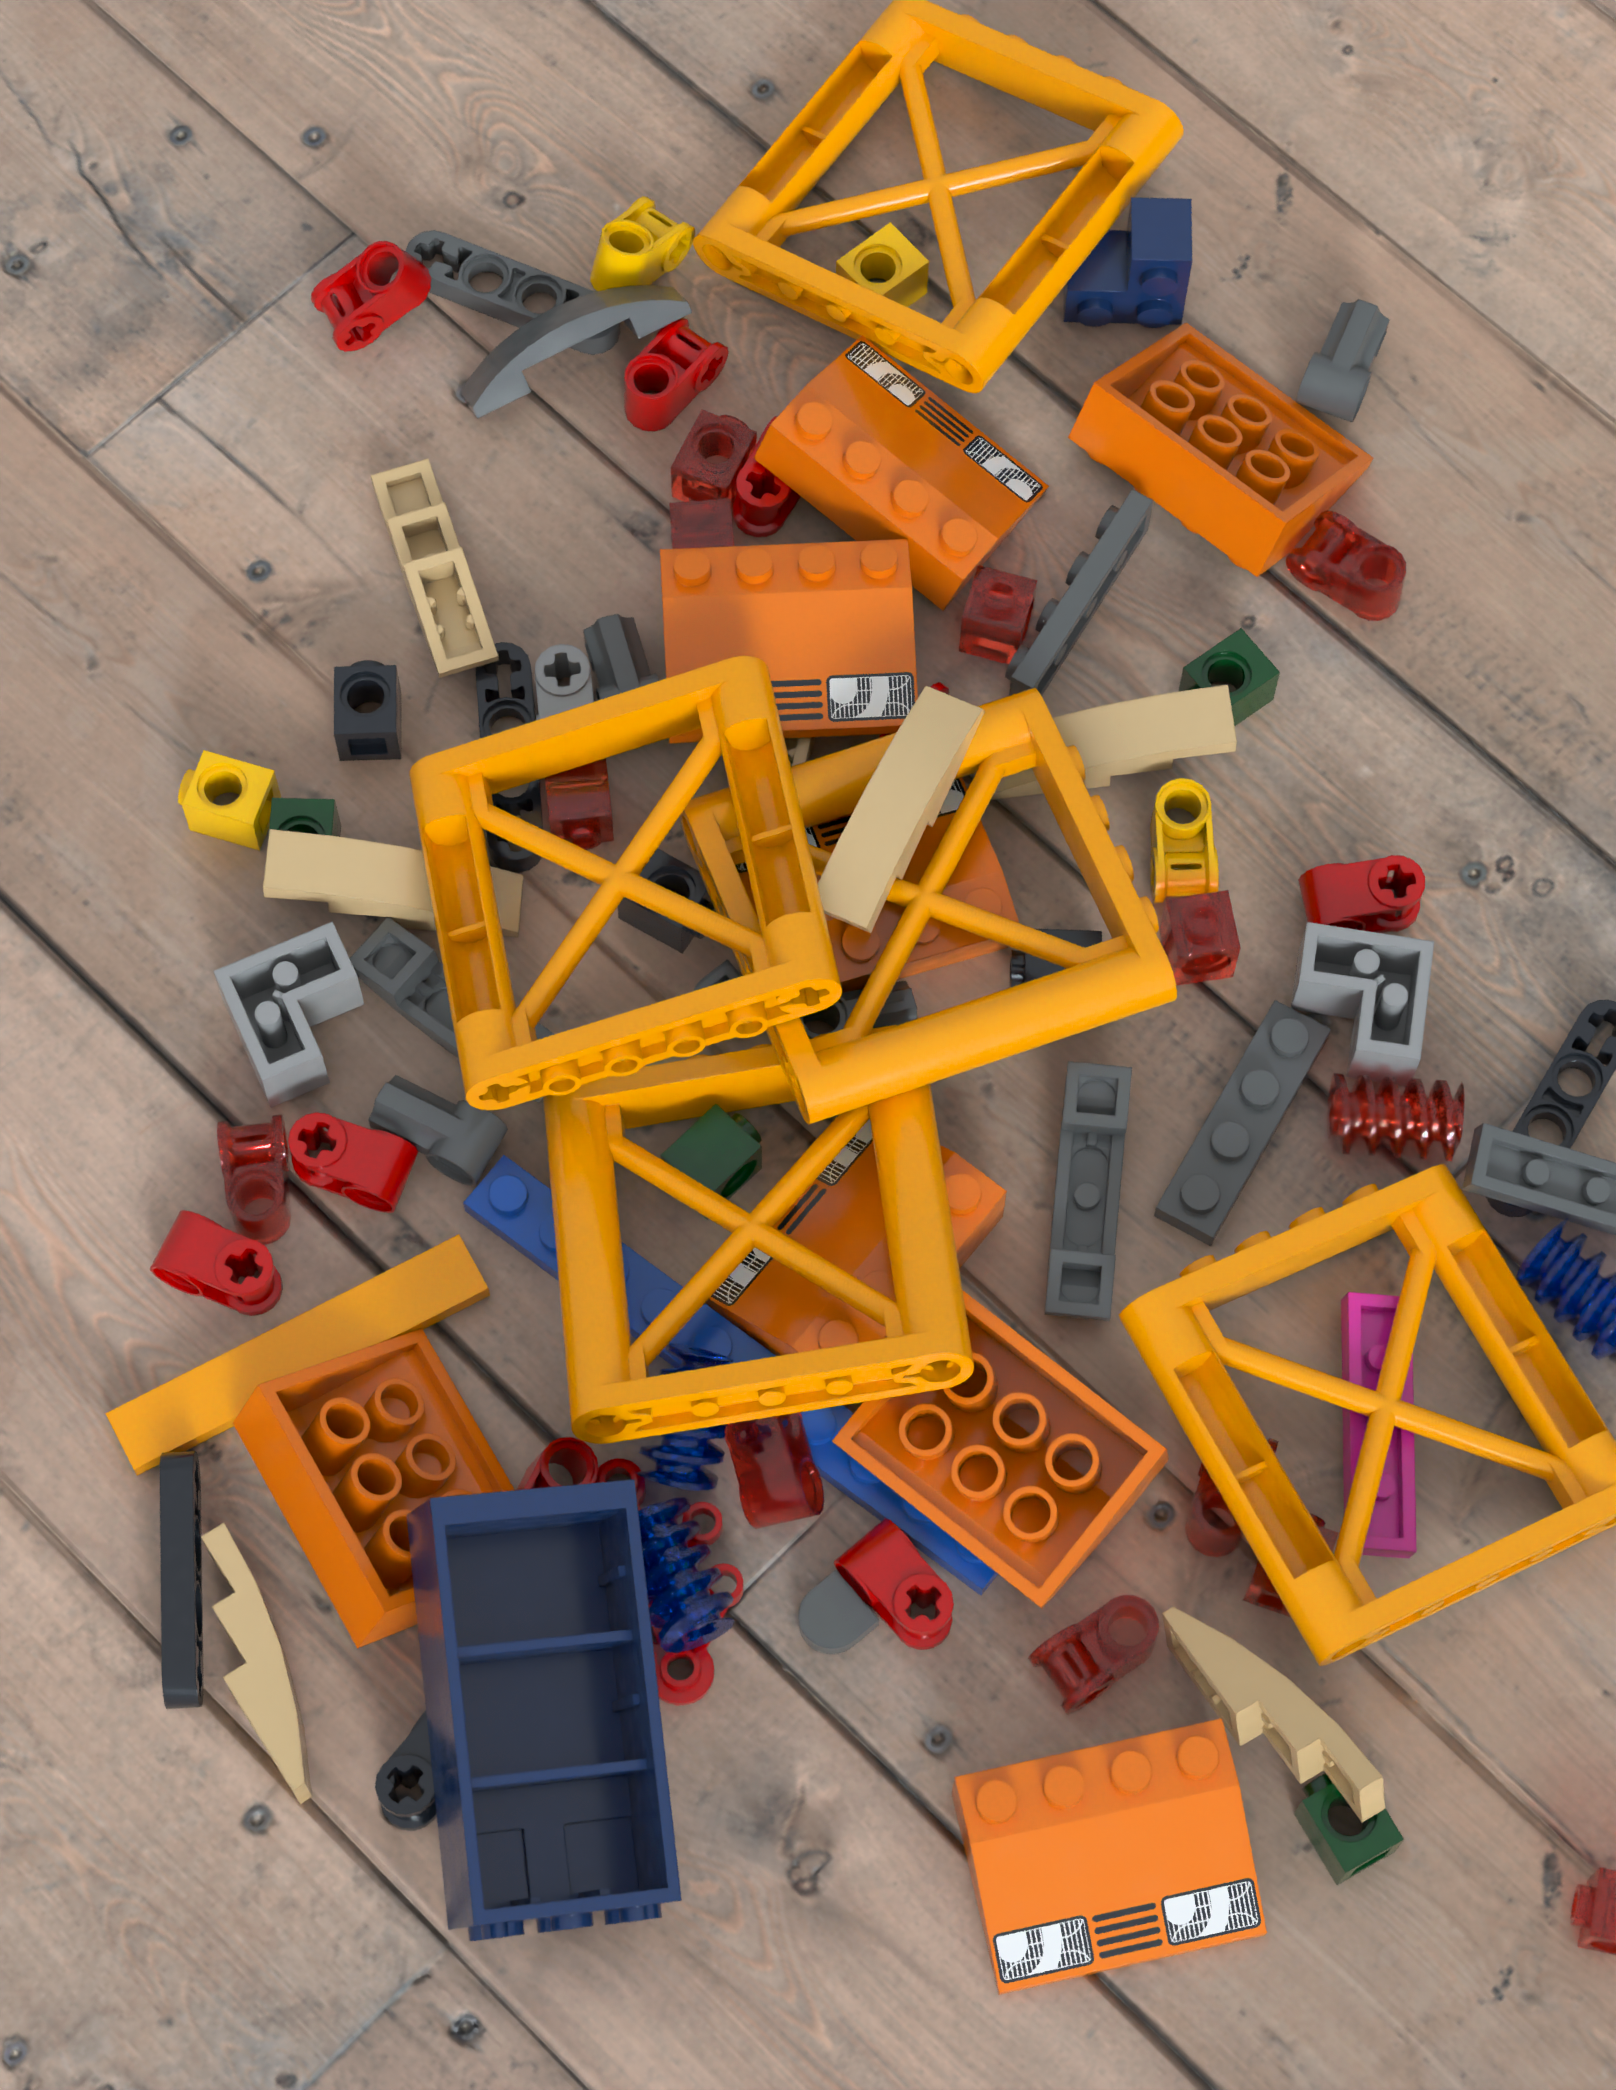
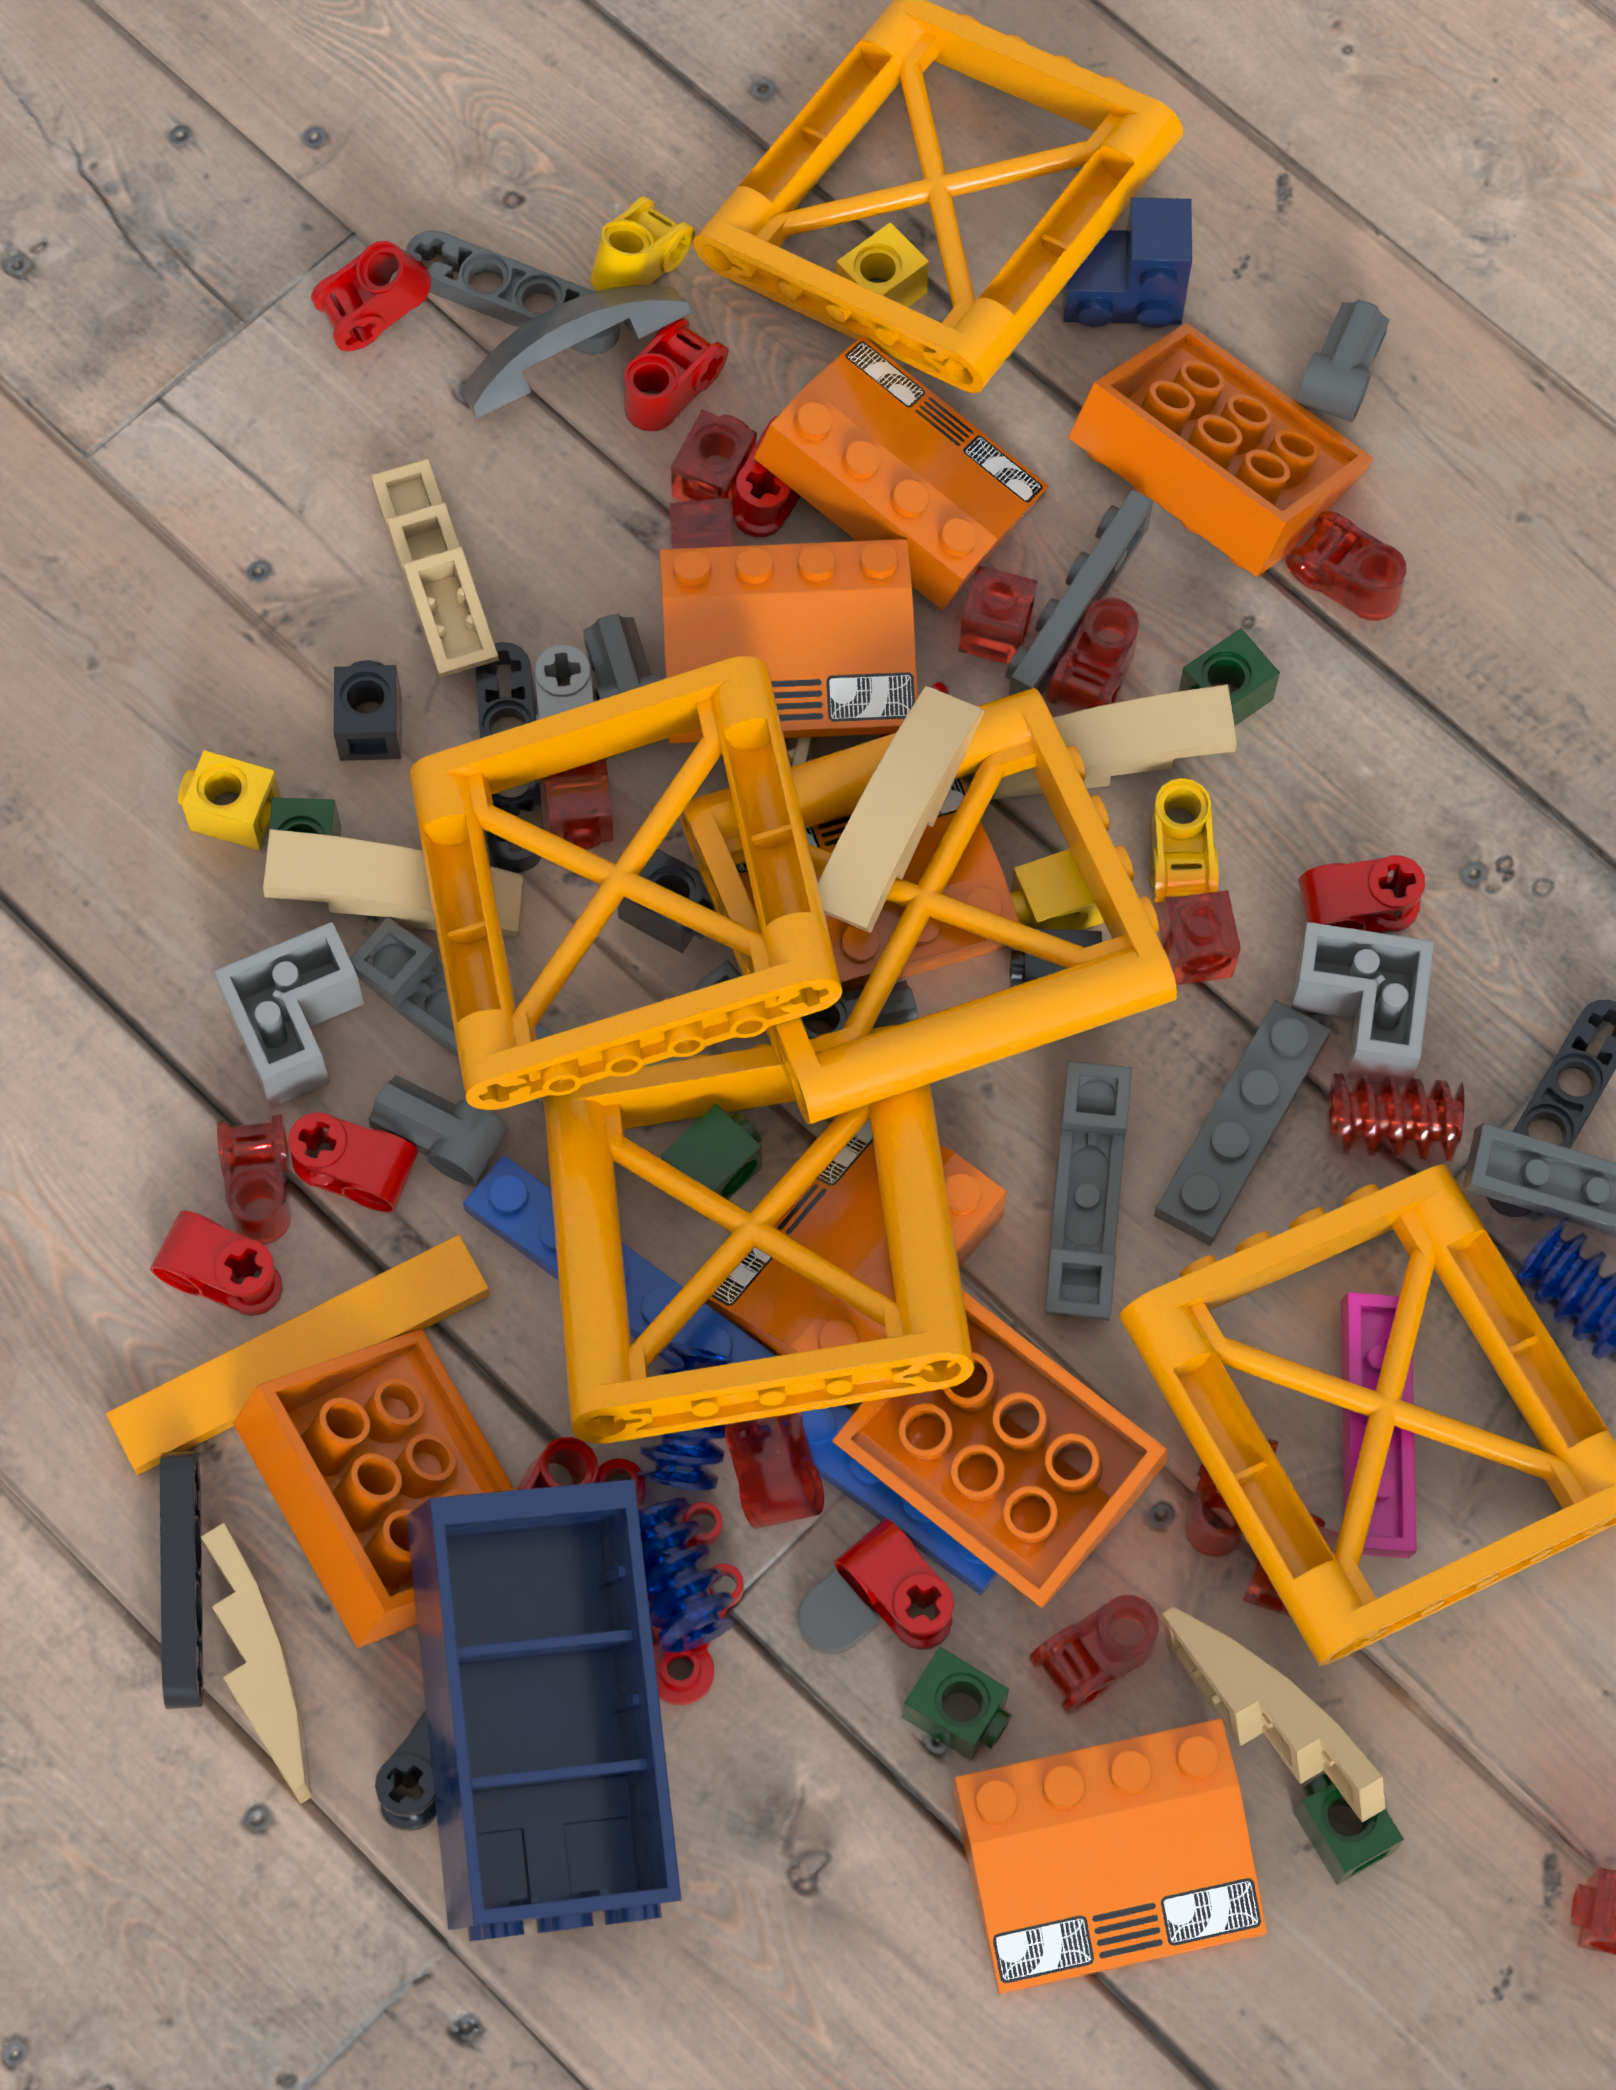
(951, 1675): none -> dark green brick
(1053, 894): none -> yellow brick
(1093, 668): none -> clear red piece

